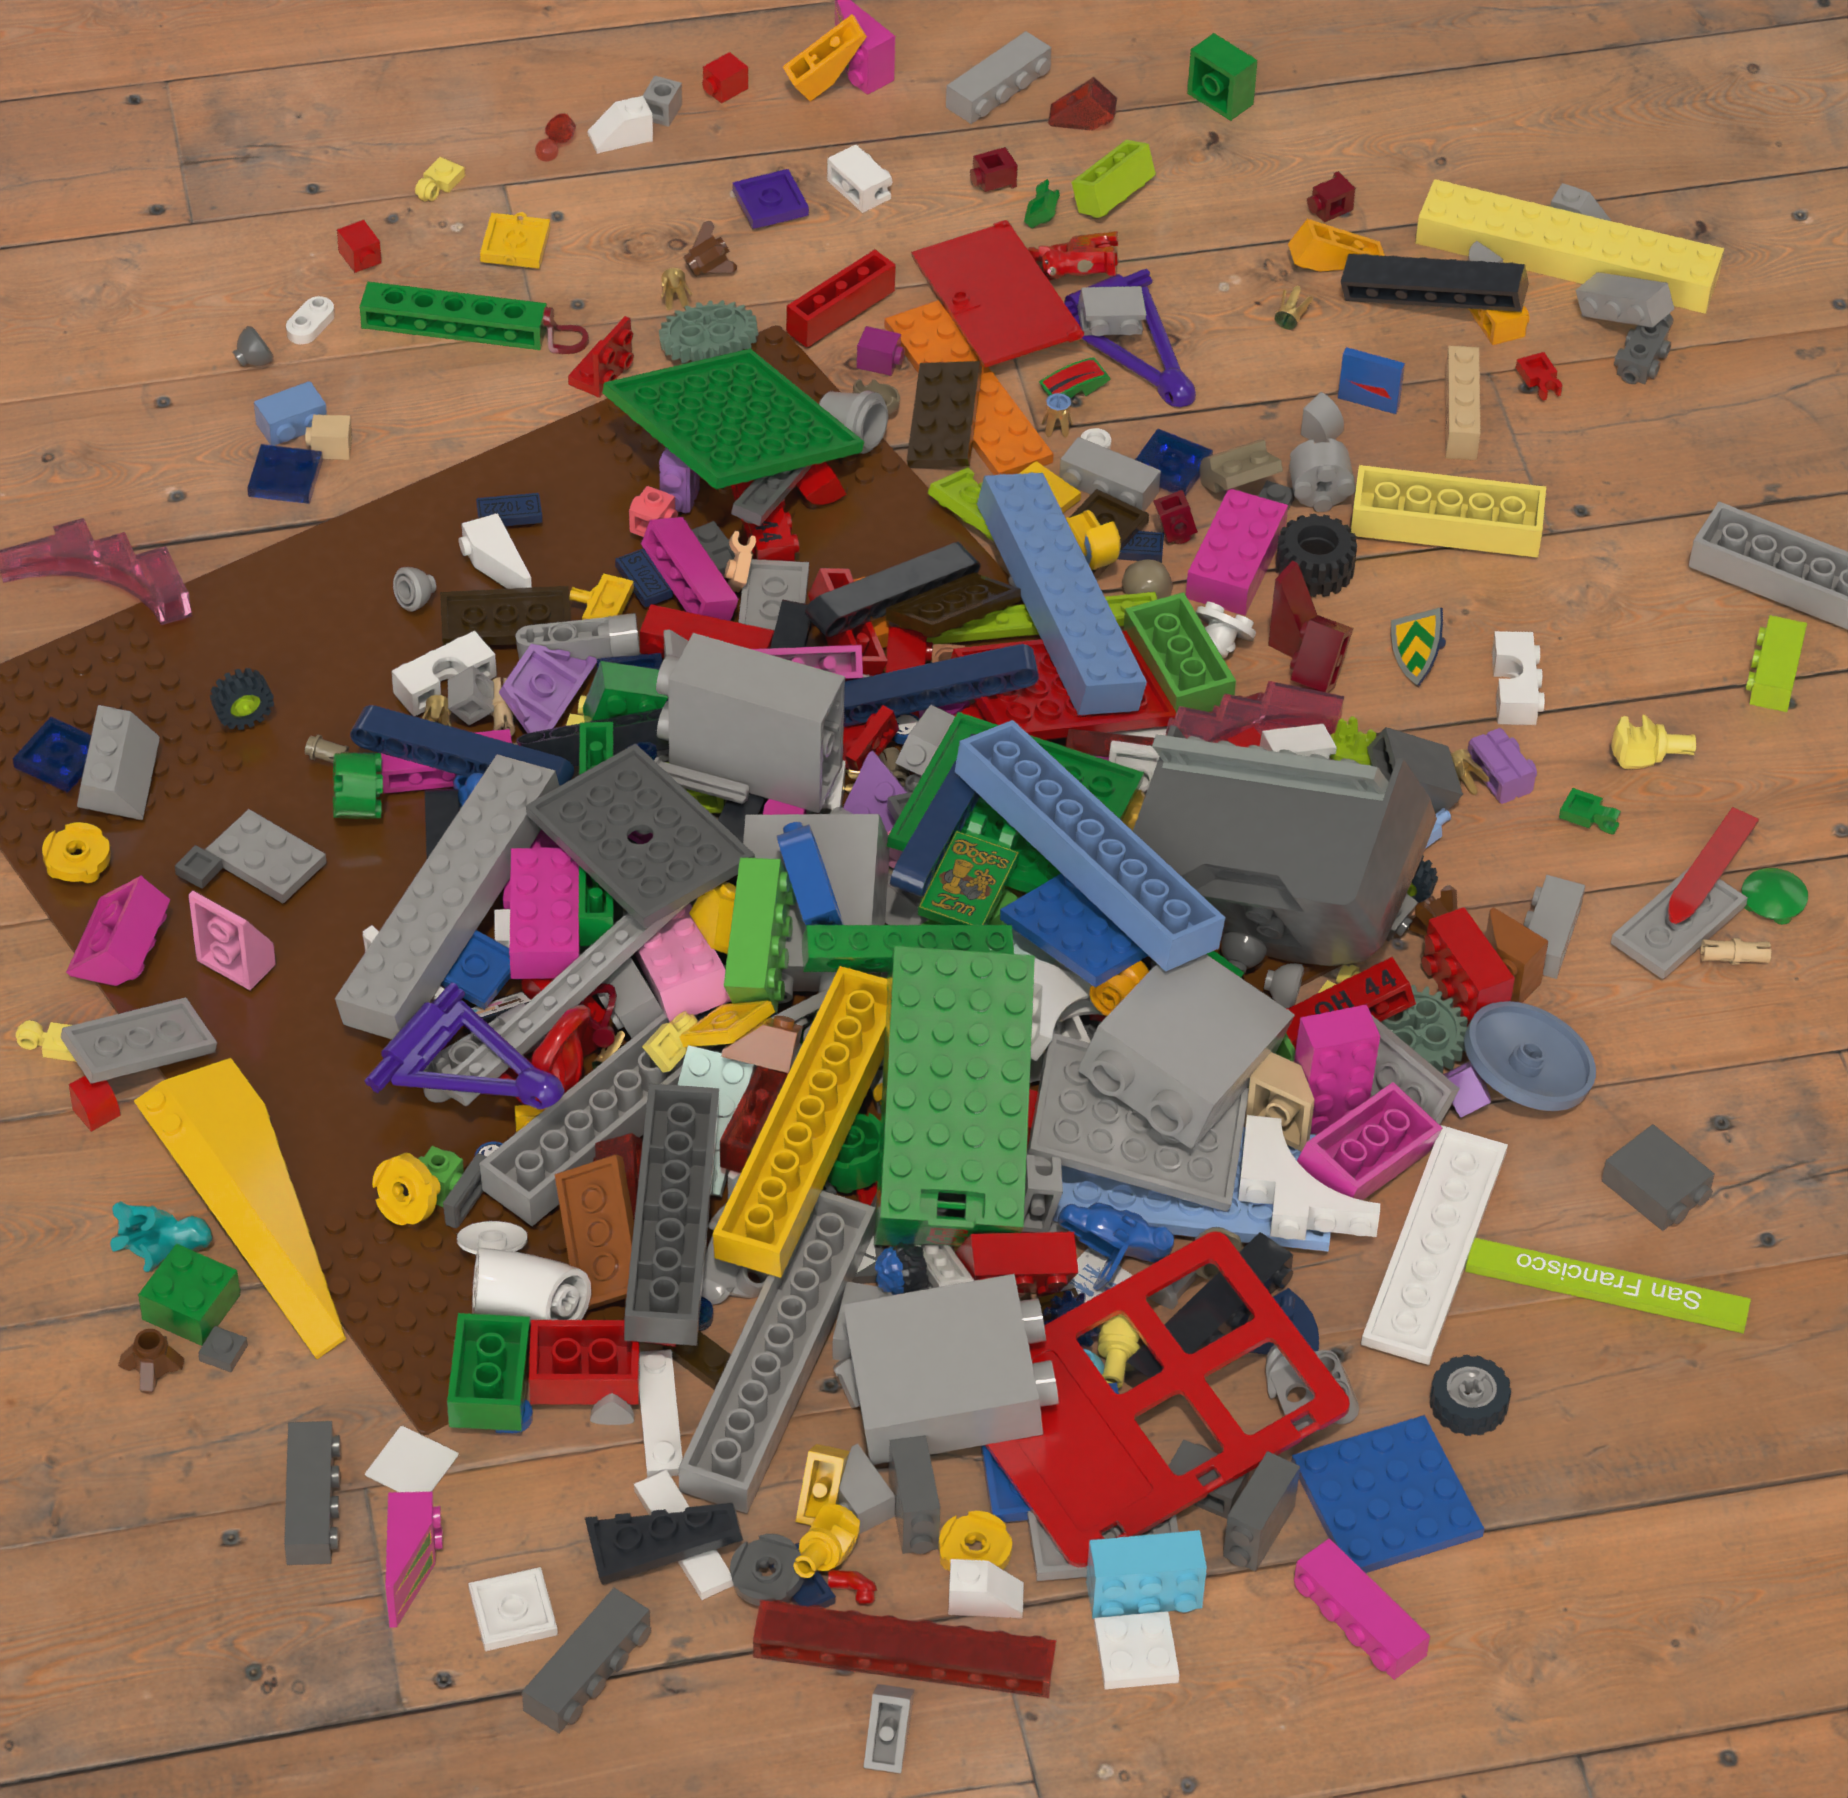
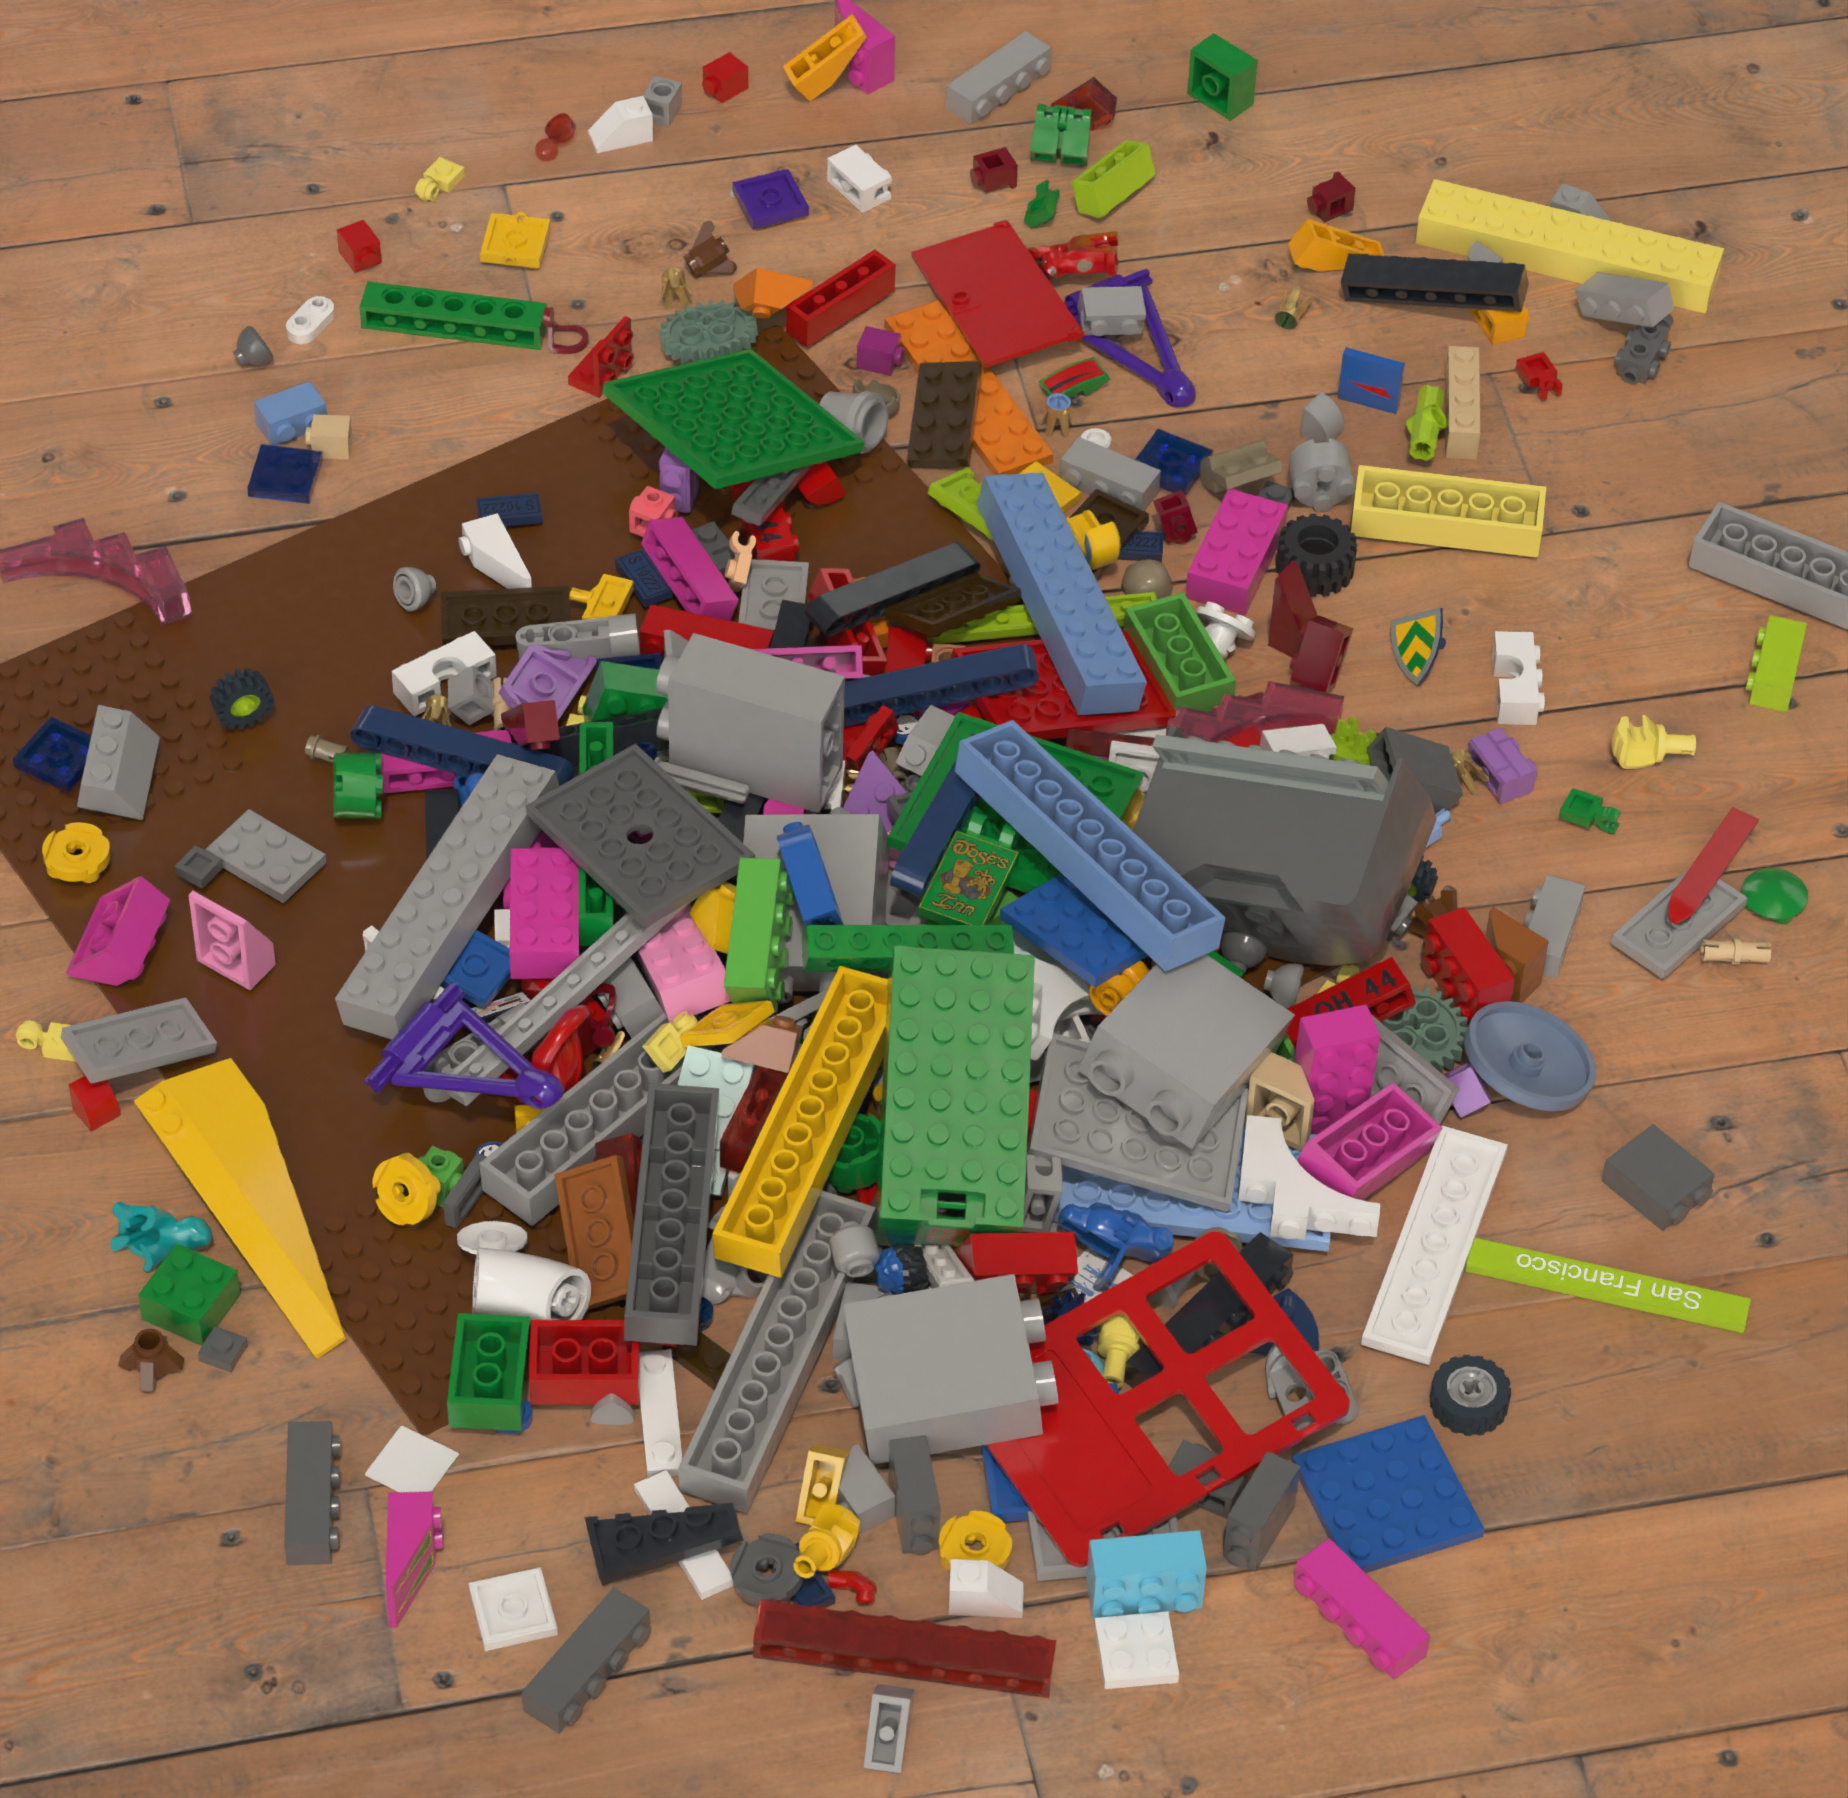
(533, 724): none -> dark red slope
(768, 291): none -> orange slope
(854, 1249): none -> light grey head
(1062, 131): none -> green hips
(1426, 422): none -> lime piece

